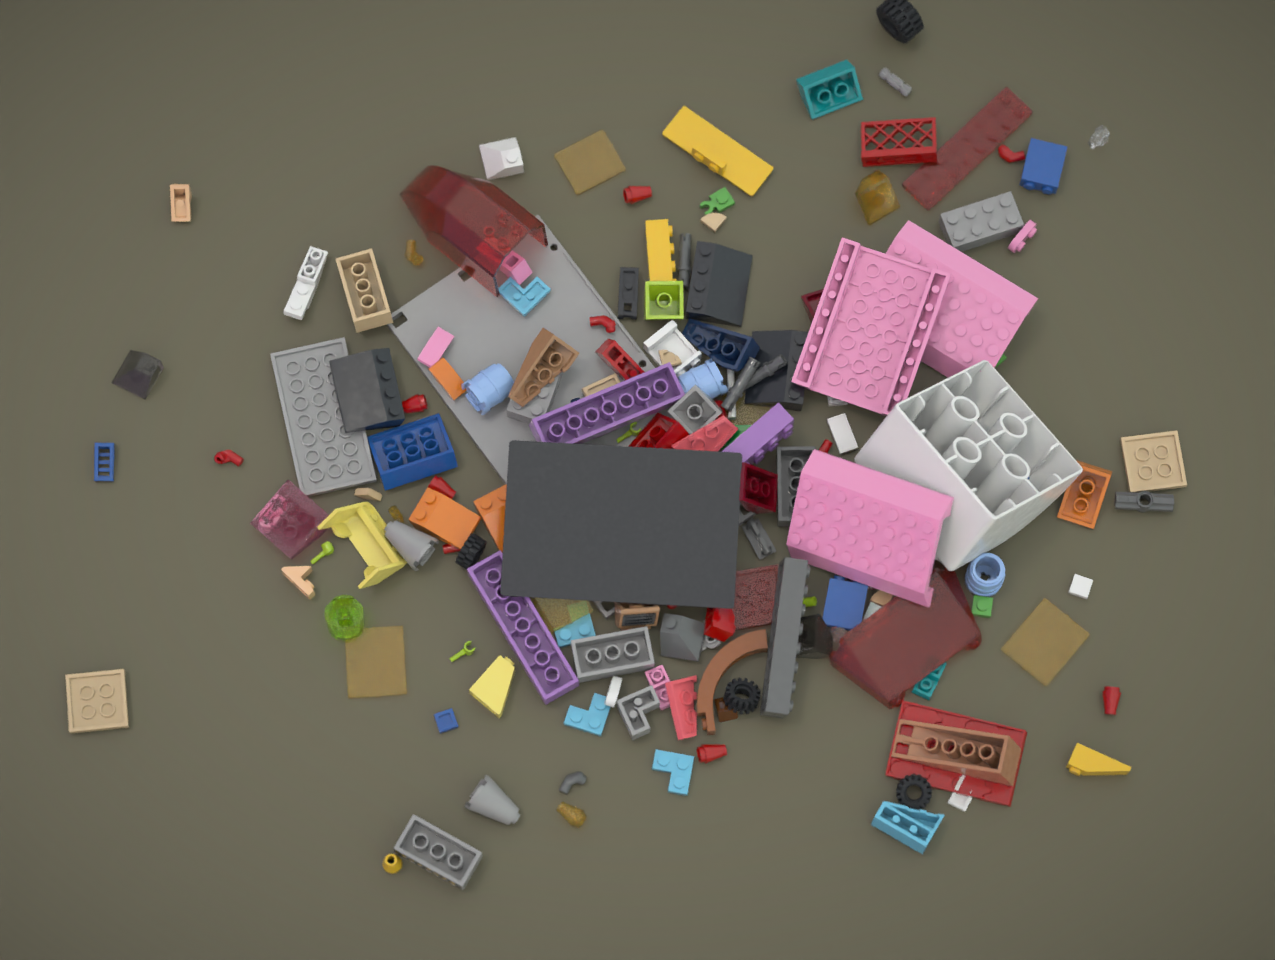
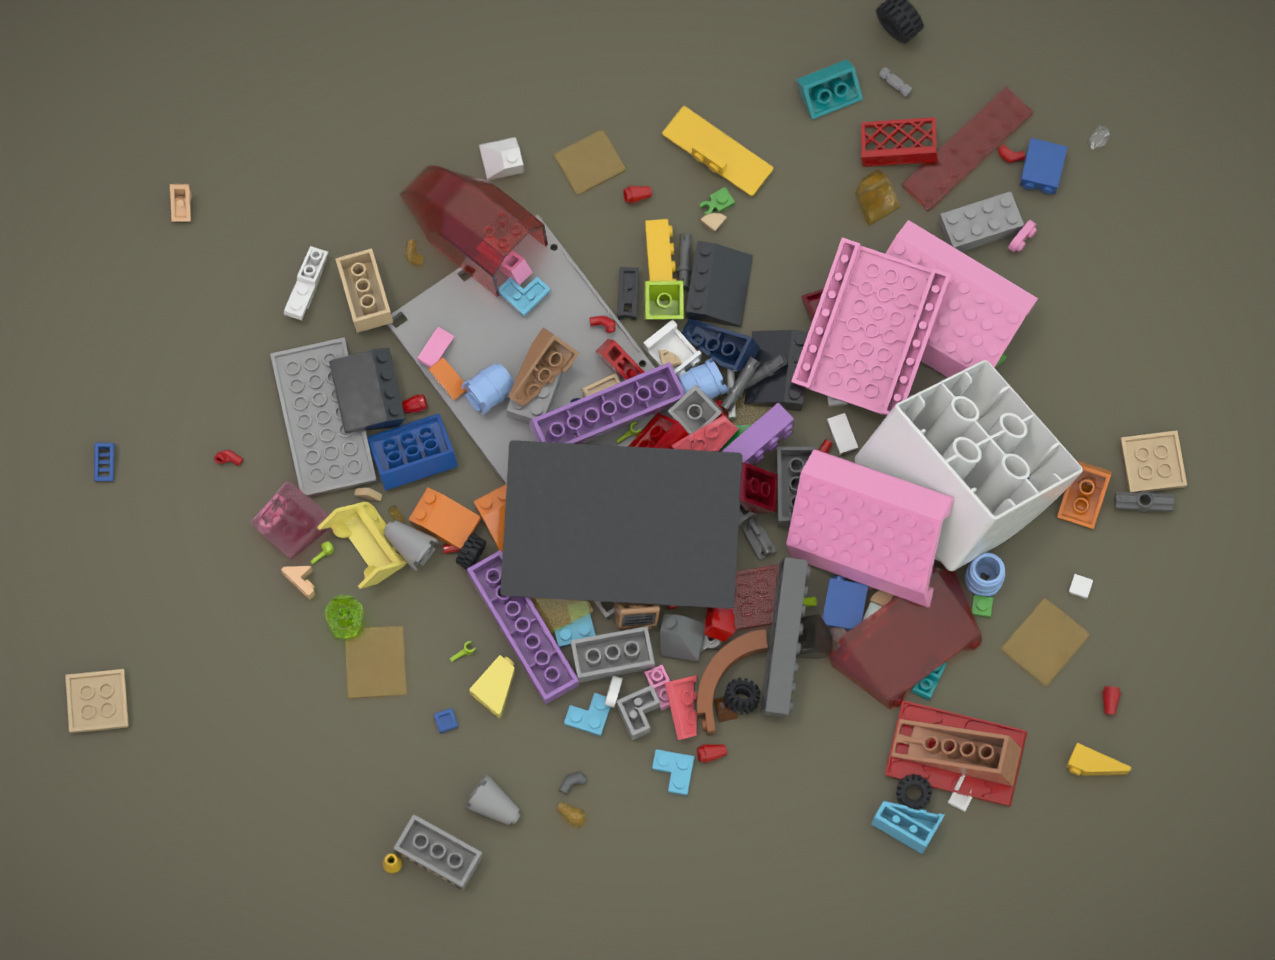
(138, 373): clear smoke slope -> none
(441, 486): red cone -> none

